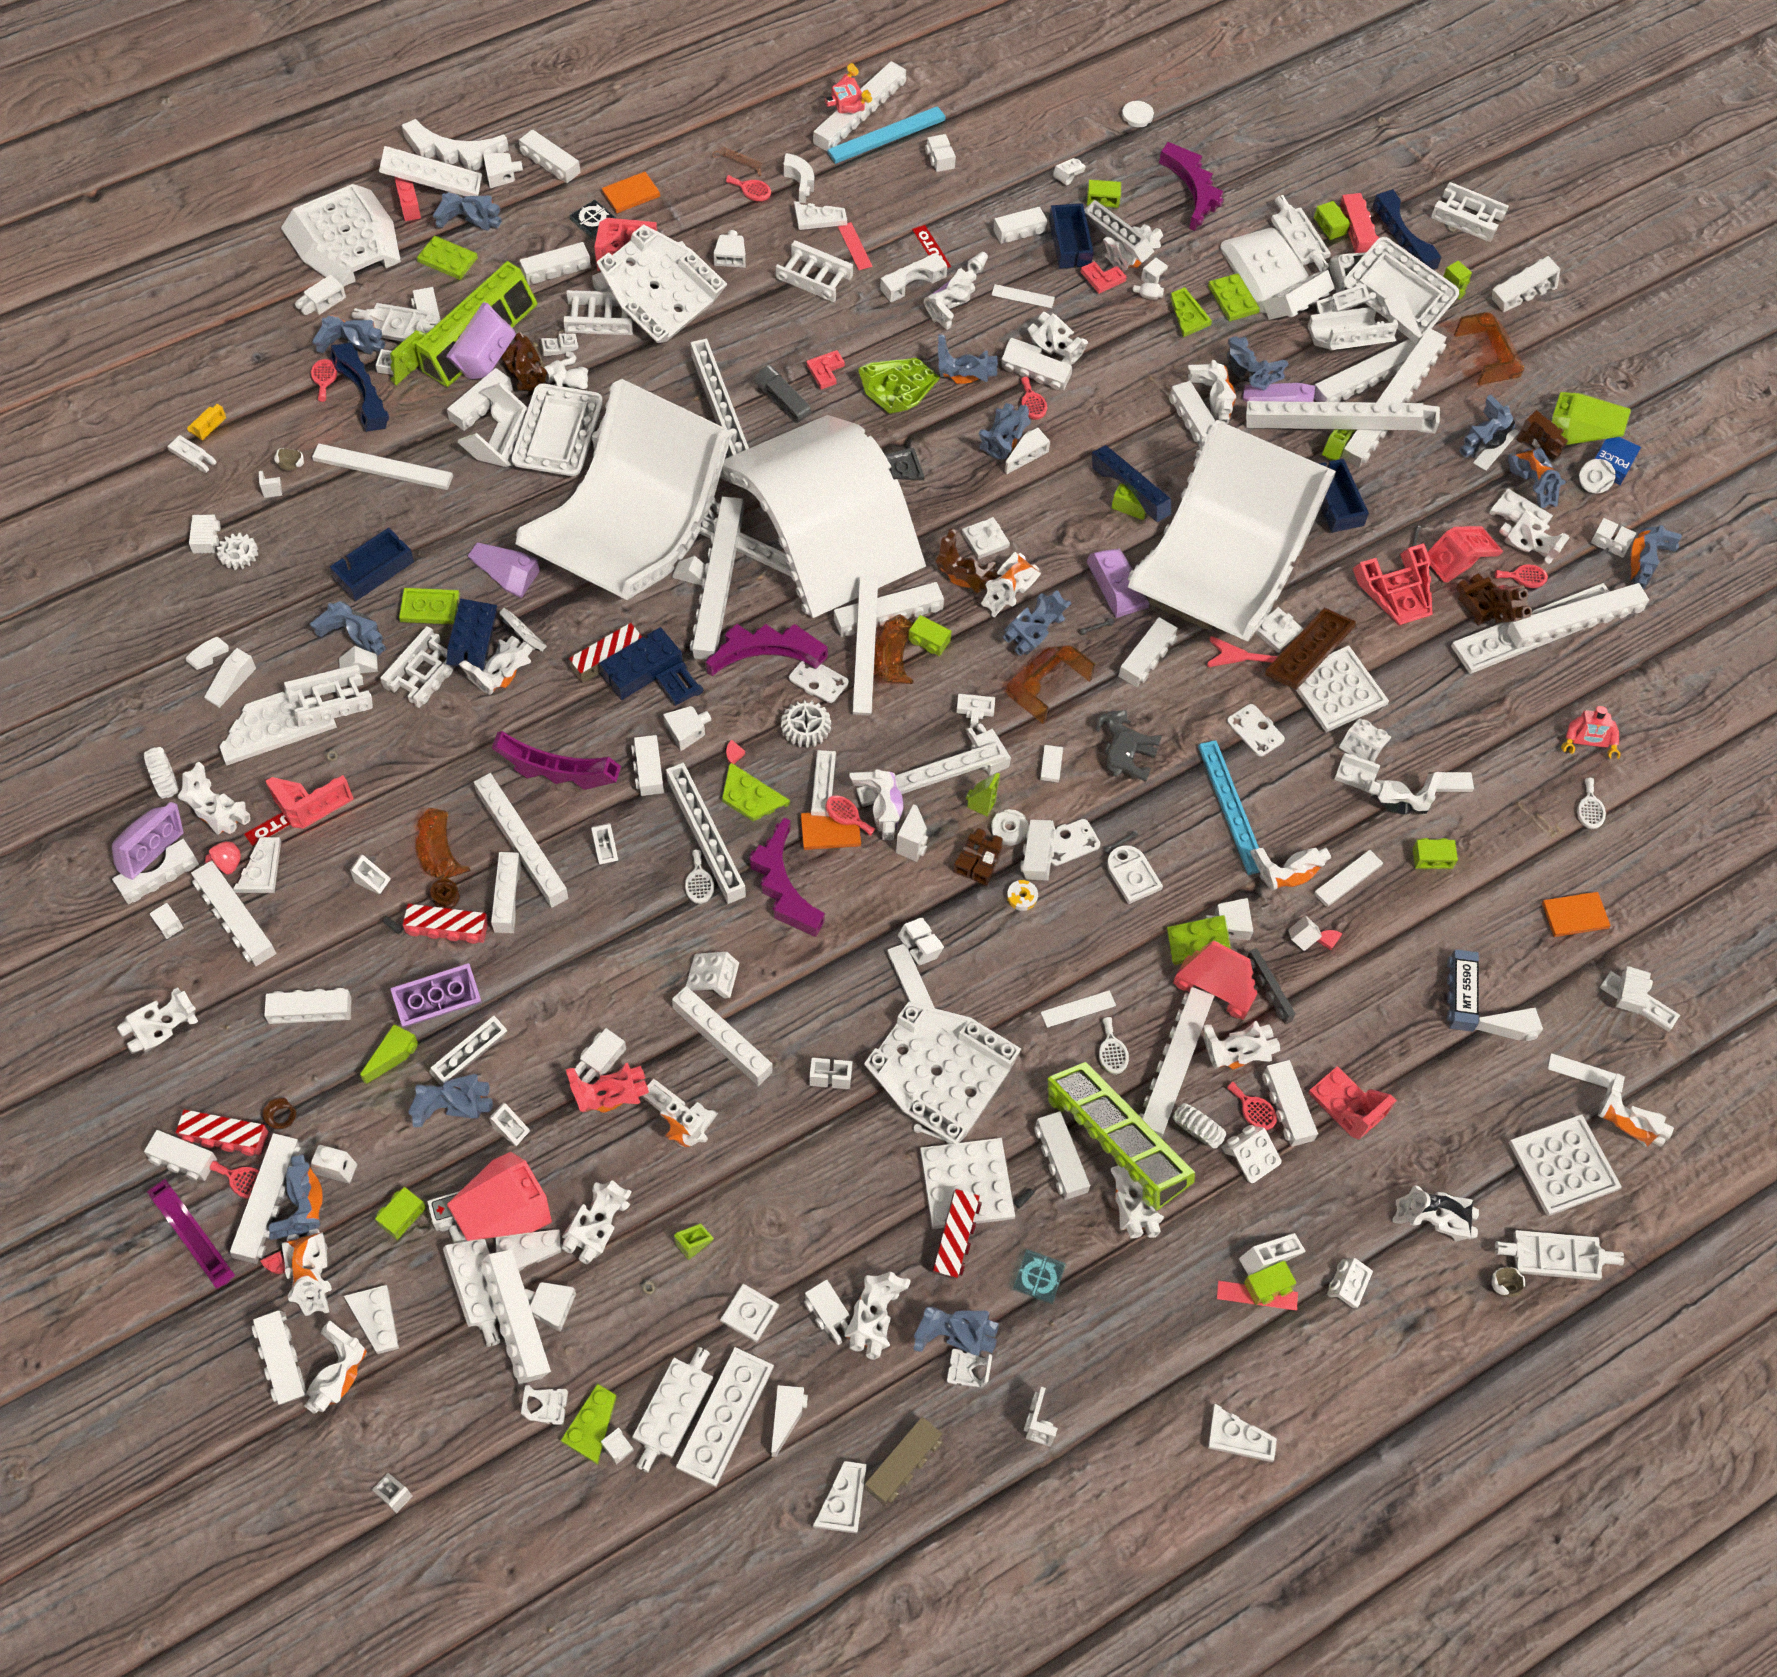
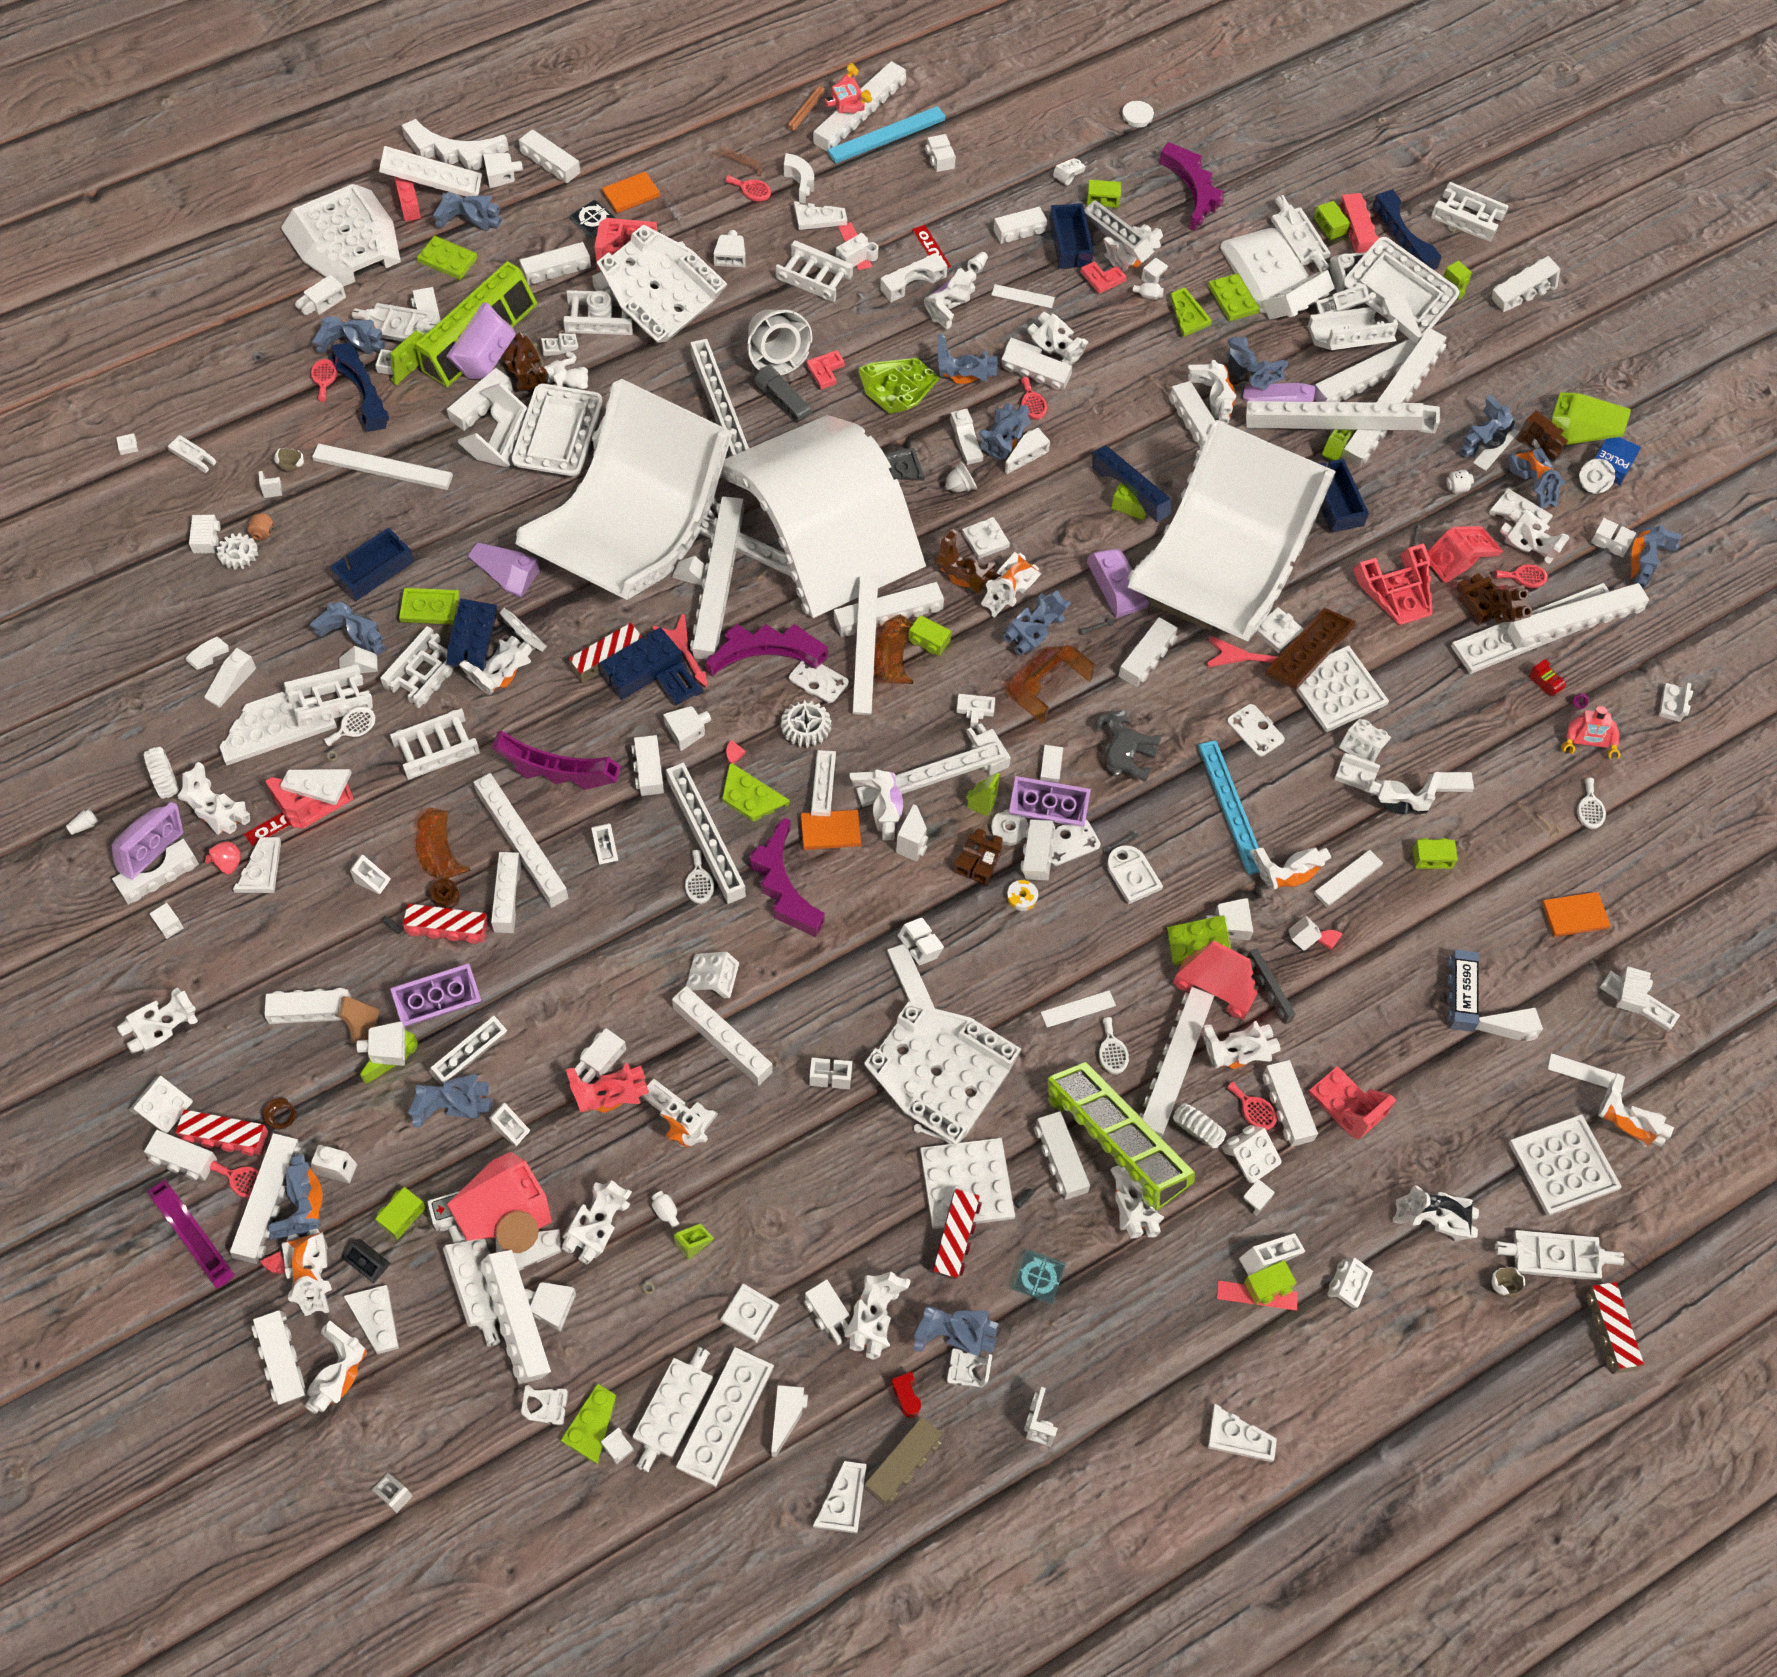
(81, 822): none -> white cone
(127, 444): none -> white tile
(161, 1104): none -> white bracket
(207, 422): yellow panel -> none
(233, 913): white brick -> none
(260, 526): none -> nougat head
(317, 784): none -> white wing
(334, 737): none -> white piece
(358, 1017): none -> medium nougat tile
(365, 1260): none -> black slope
(385, 1044): none -> white torso
(439, 759): none -> white fence
(517, 1231): none -> medium nougat tile
(599, 304): none -> white wheel
(665, 1208): none -> white plant
(679, 637): none -> coral piece
(787, 349): none -> white cone
(806, 108): none -> nougat axle
(855, 819): coral piece -> none
(857, 250): none -> white hinge
(905, 1396): none -> red leg
(960, 479): none -> white piece
(965, 436): none -> white slope
(1049, 801): none -> lavender windscreen
(1258, 1196): none -> white panel
(1459, 481): none -> white head
(1509, 362): clear orange windscreen -> none
(1547, 678): none -> red leg
(1576, 701): none -> magenta hinge
(1614, 1328): none -> brick
(1675, 701): none -> white bracket

